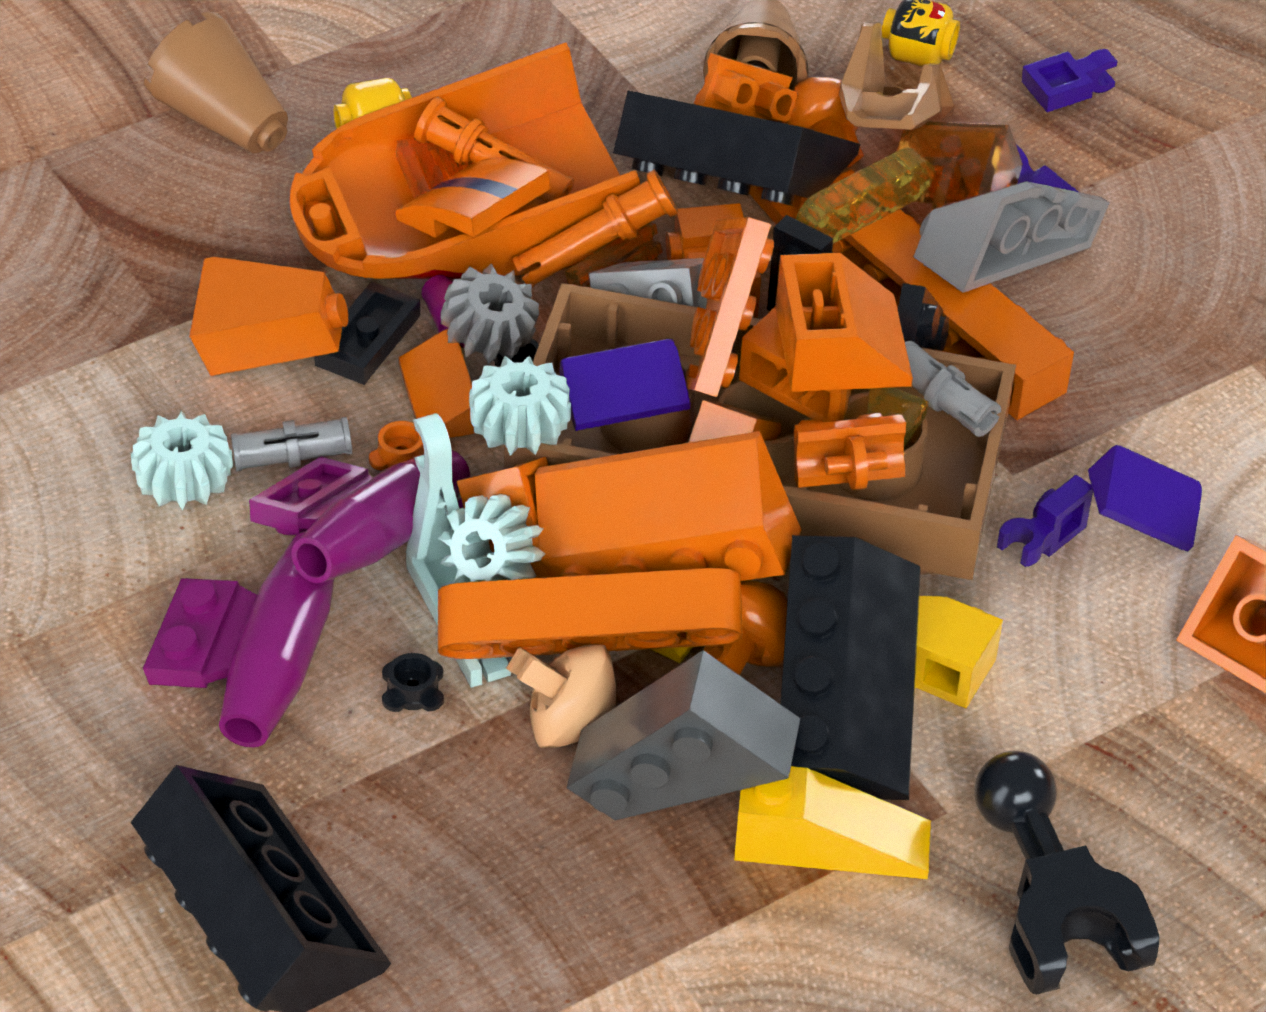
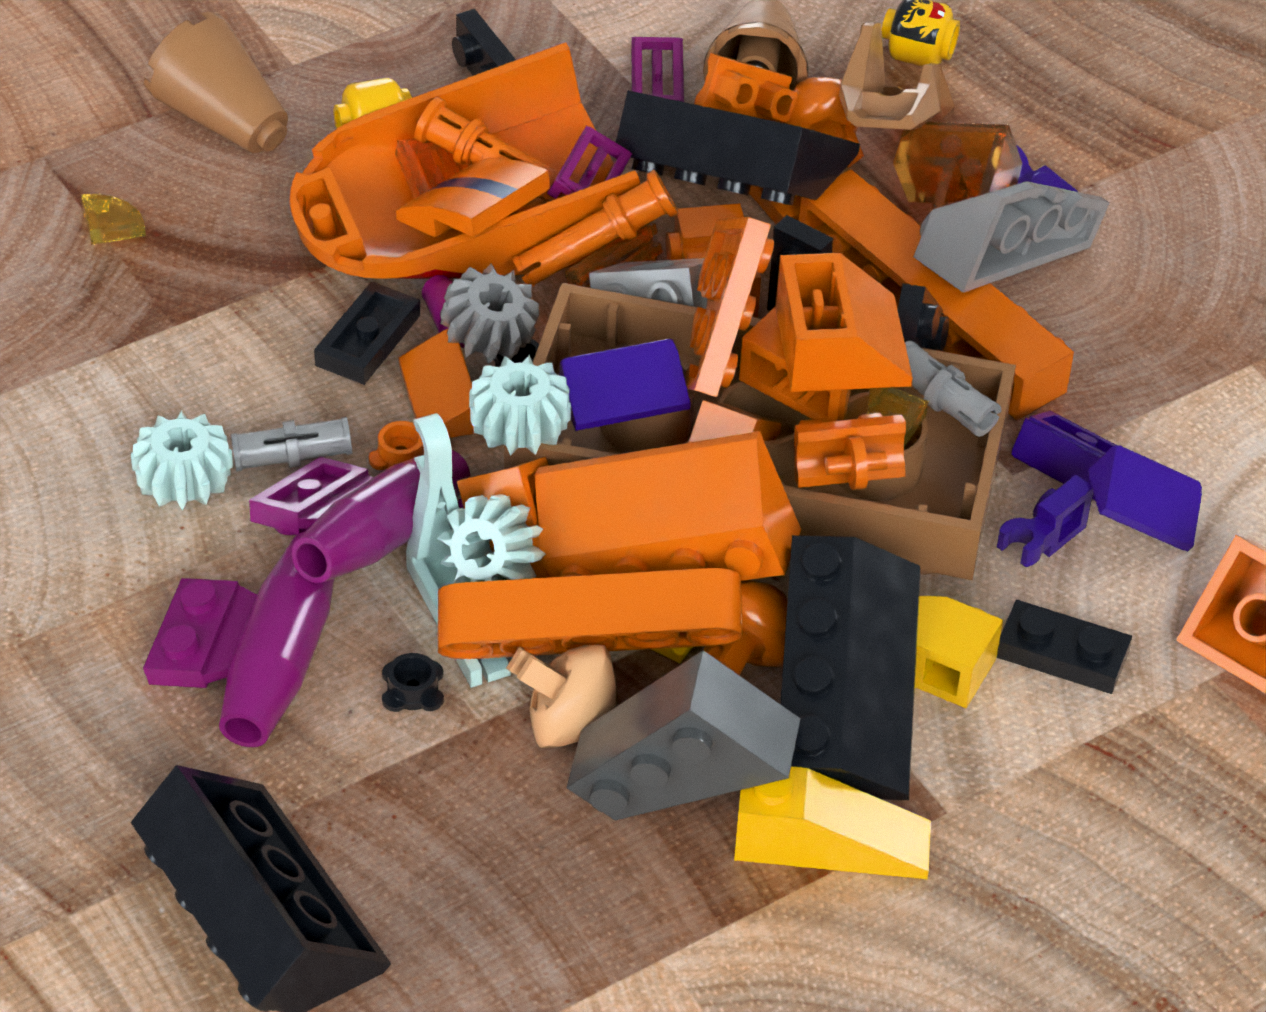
(111, 218): none -> clear yellow tile
(263, 315): orange slope -> none
(477, 44): none -> black plate
(605, 146): none -> magenta tile
(658, 44): none -> magenta tile
(868, 194): clear yellow beam -> none
(1058, 446): none -> dark purple slope
(1059, 889): black piece -> none
(1064, 646): none -> black plate
(1065, 81): dark purple plate -> none

